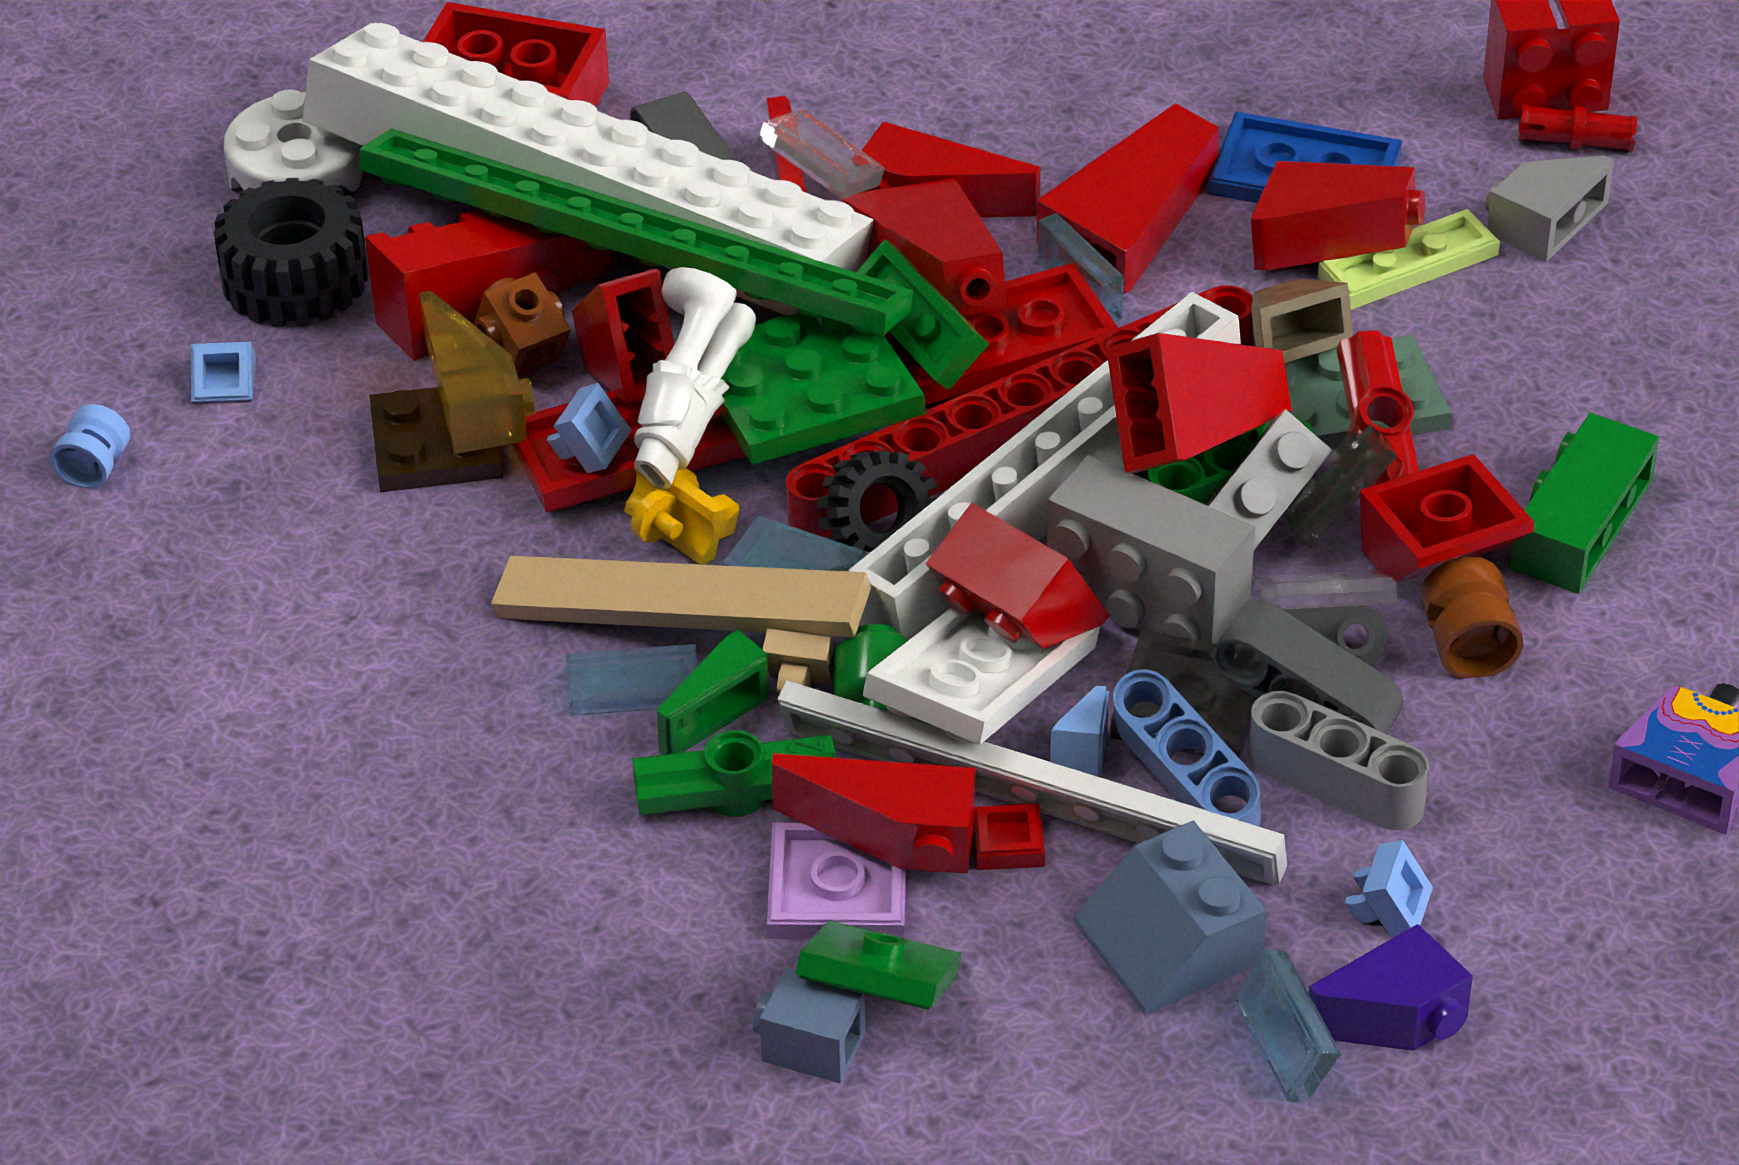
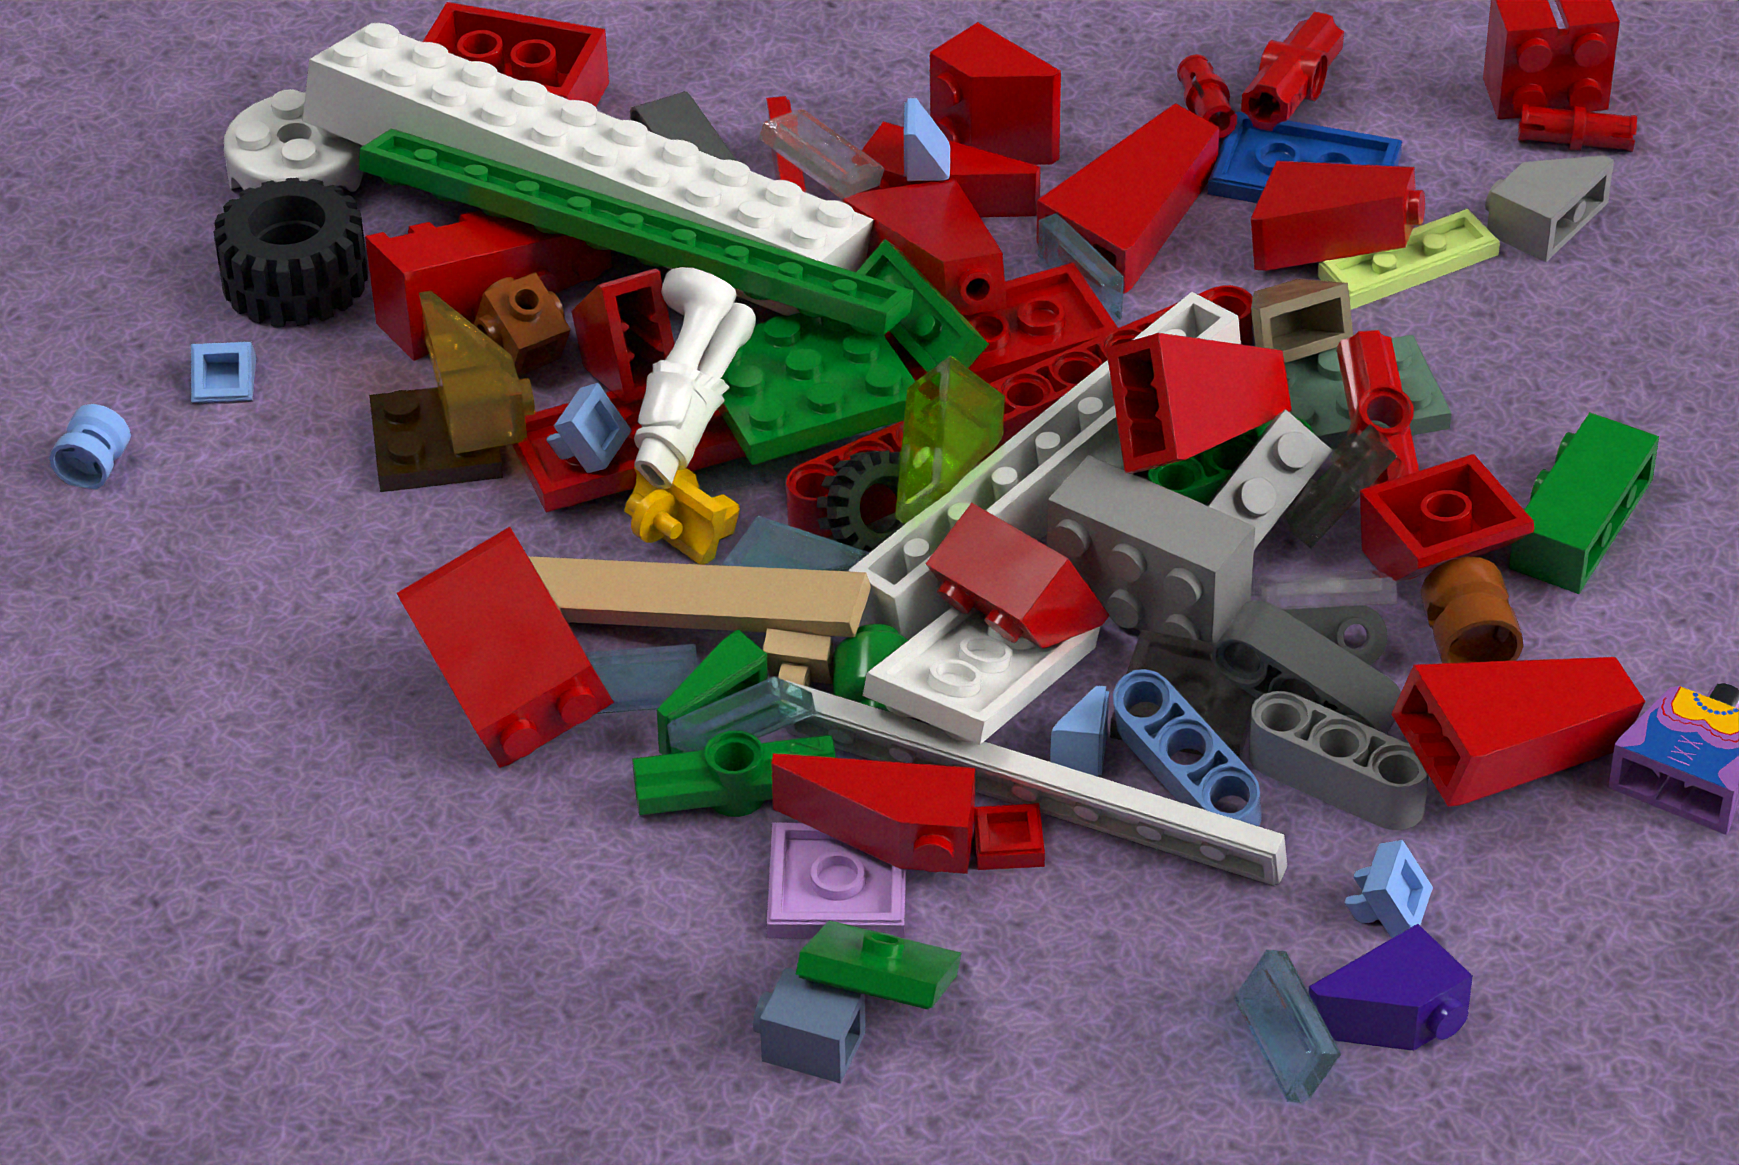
(505, 648): none -> red slope
(753, 710): none -> clear light blue tile
(924, 145): none -> light blue slope
(947, 430): none -> clear neon green slope
(996, 96): none -> red slope
(1173, 919): sand blue slope -> none
(1207, 93): none -> red pin
(1292, 71): none -> red piece
(1512, 720): none -> red slope

